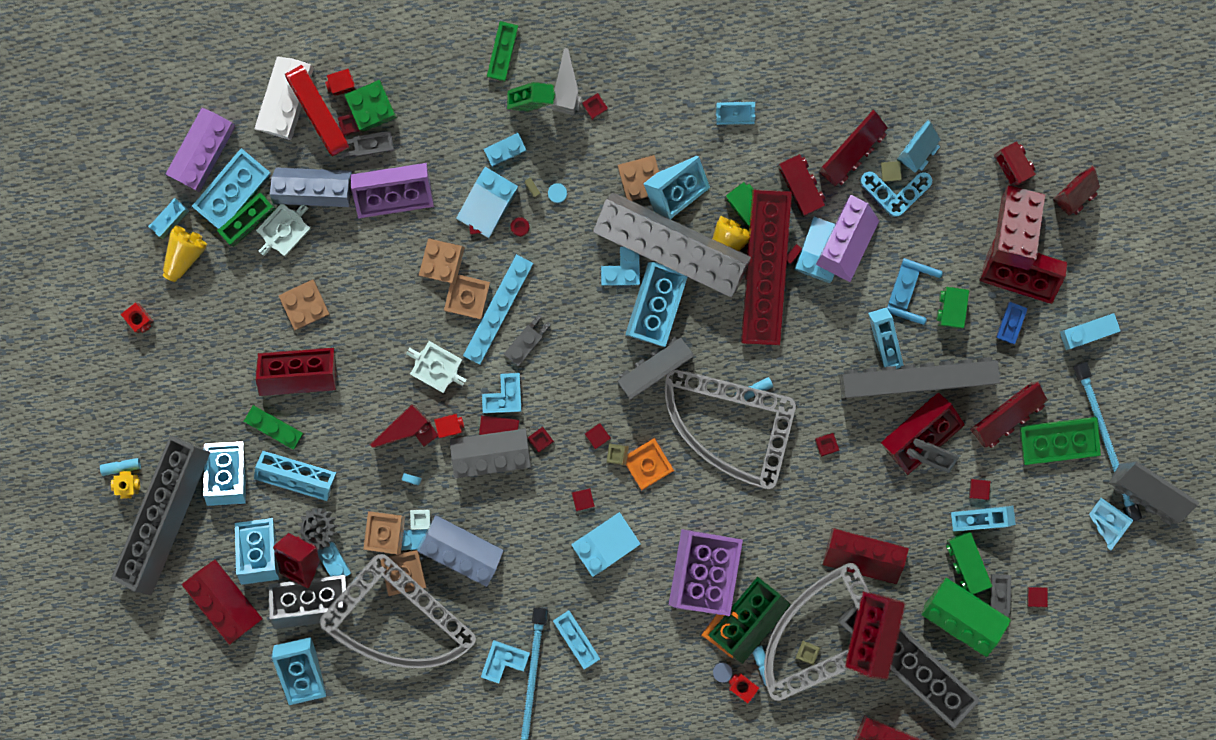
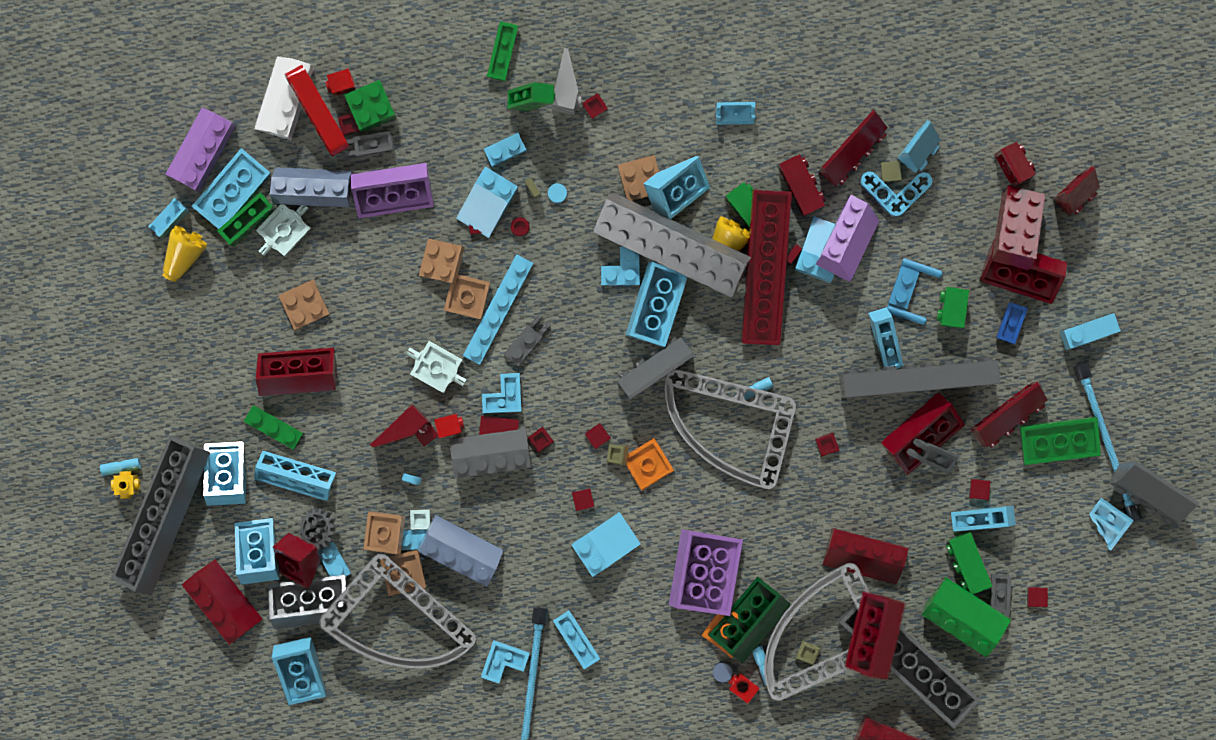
(130, 314): red brick -> none

